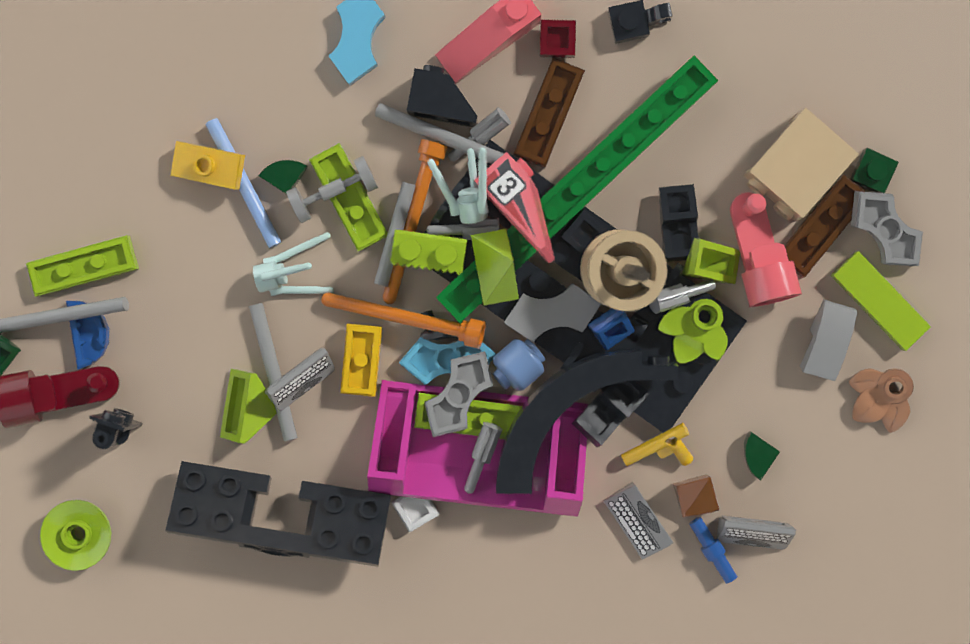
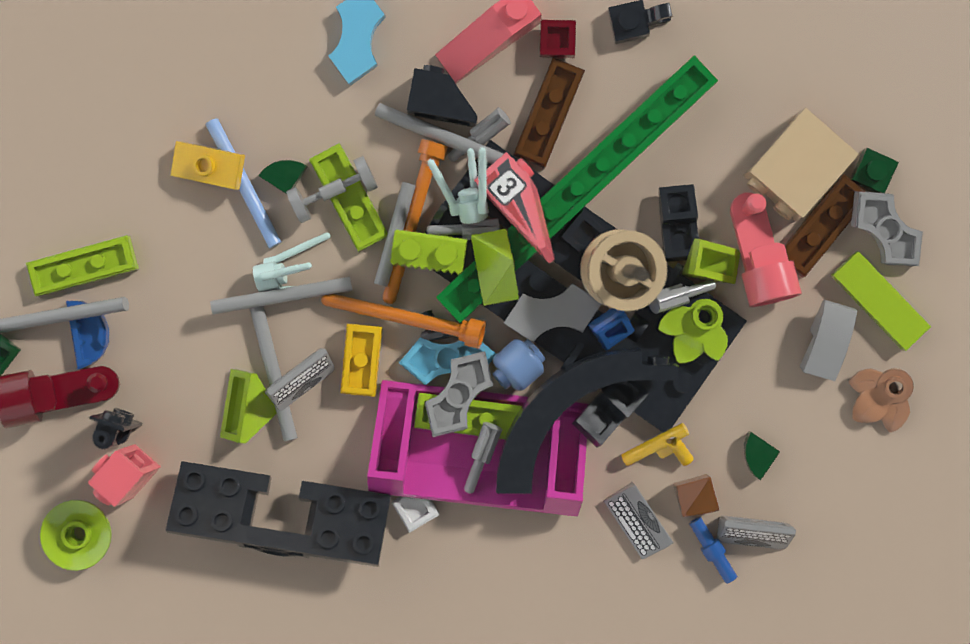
(122, 475): none -> coral brick
(281, 295): none -> light grey bar

